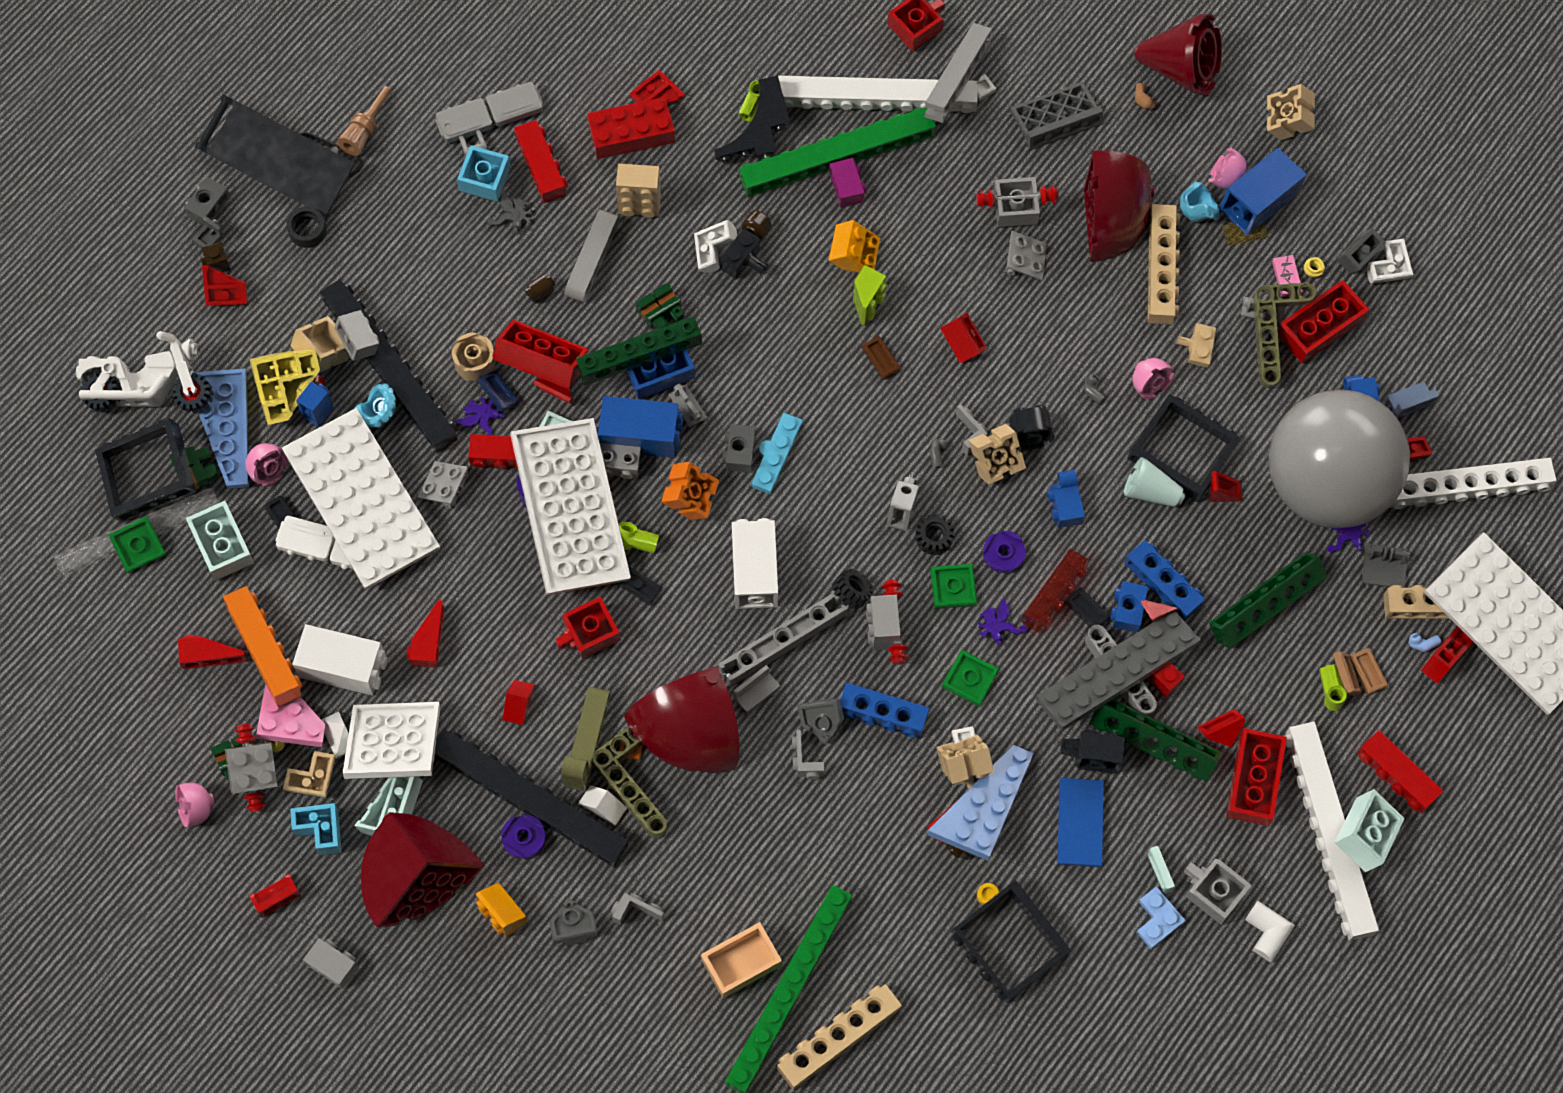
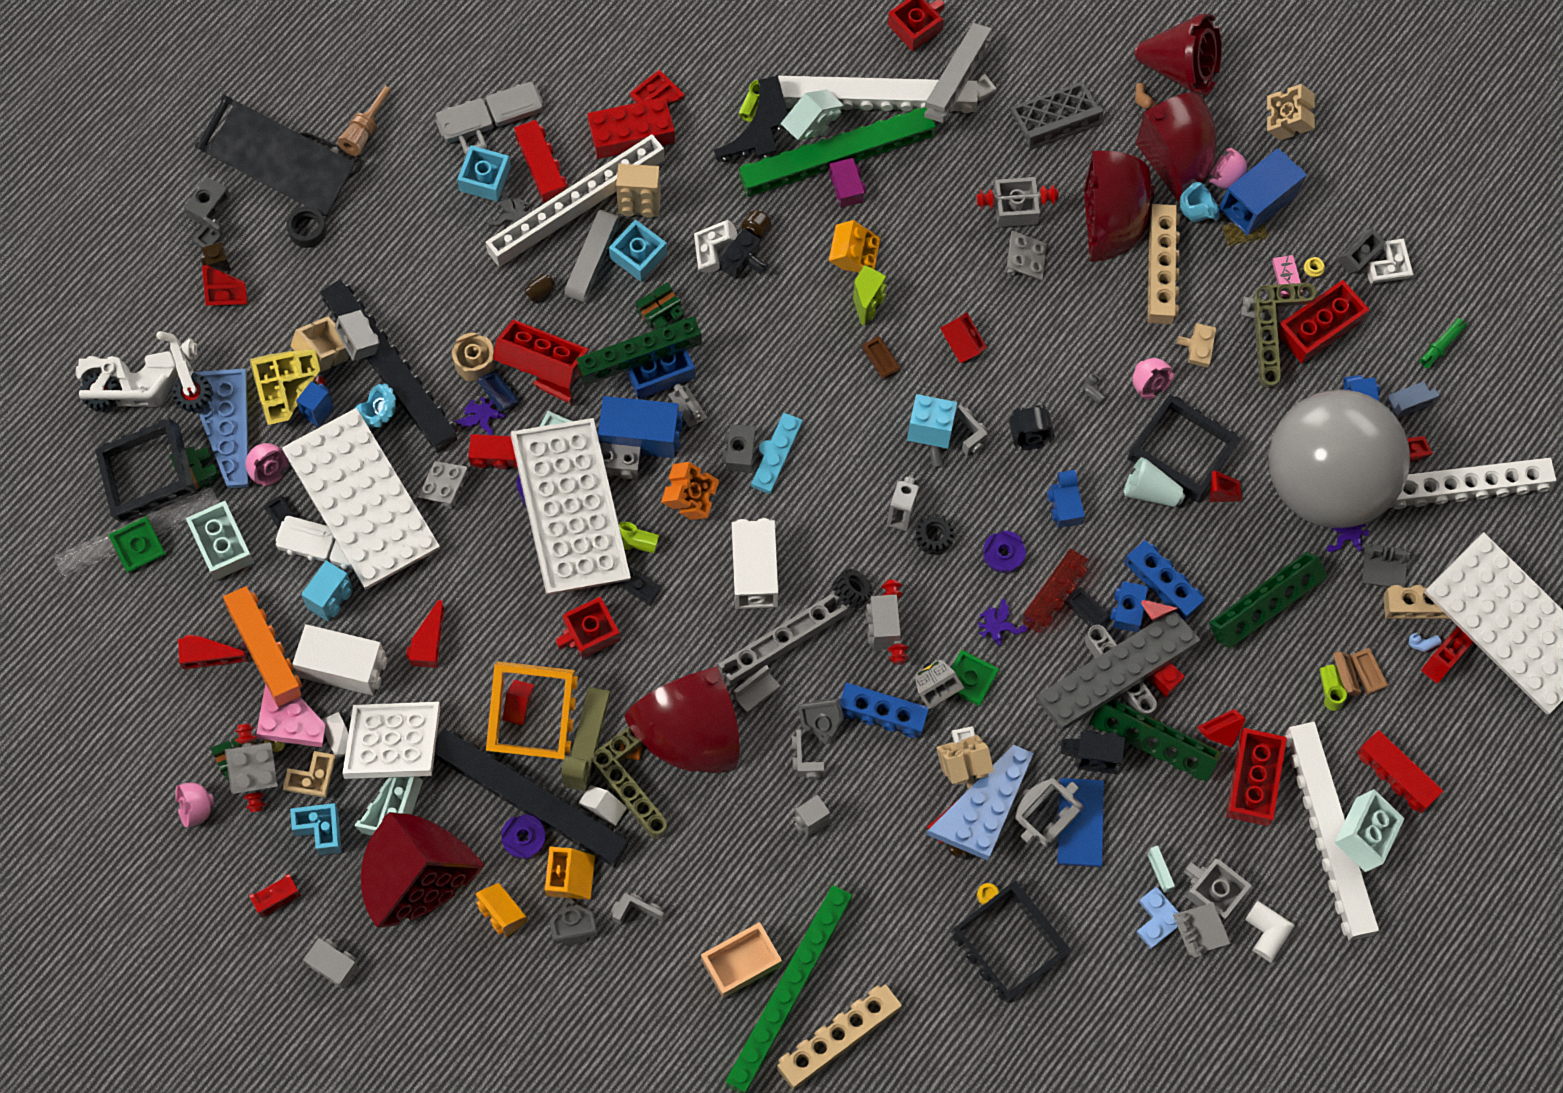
(327, 591): none -> medium azure brick
(496, 706): none -> light orange window
(569, 203): none -> white brick
(569, 873): none -> light orange slope
(638, 250): none -> medium azure brick
(811, 816): none -> light grey brick
(812, 114): none -> light aqua brick
(931, 421): none -> medium azure brick
(937, 683): none -> light grey torso
(953, 586): green tile -> none
(997, 454): tan brick -> none
(1034, 797): none -> light grey animal
(1179, 141): none -> dark red brick
(1201, 929): none -> light grey hinge
(1438, 349): none -> green pin

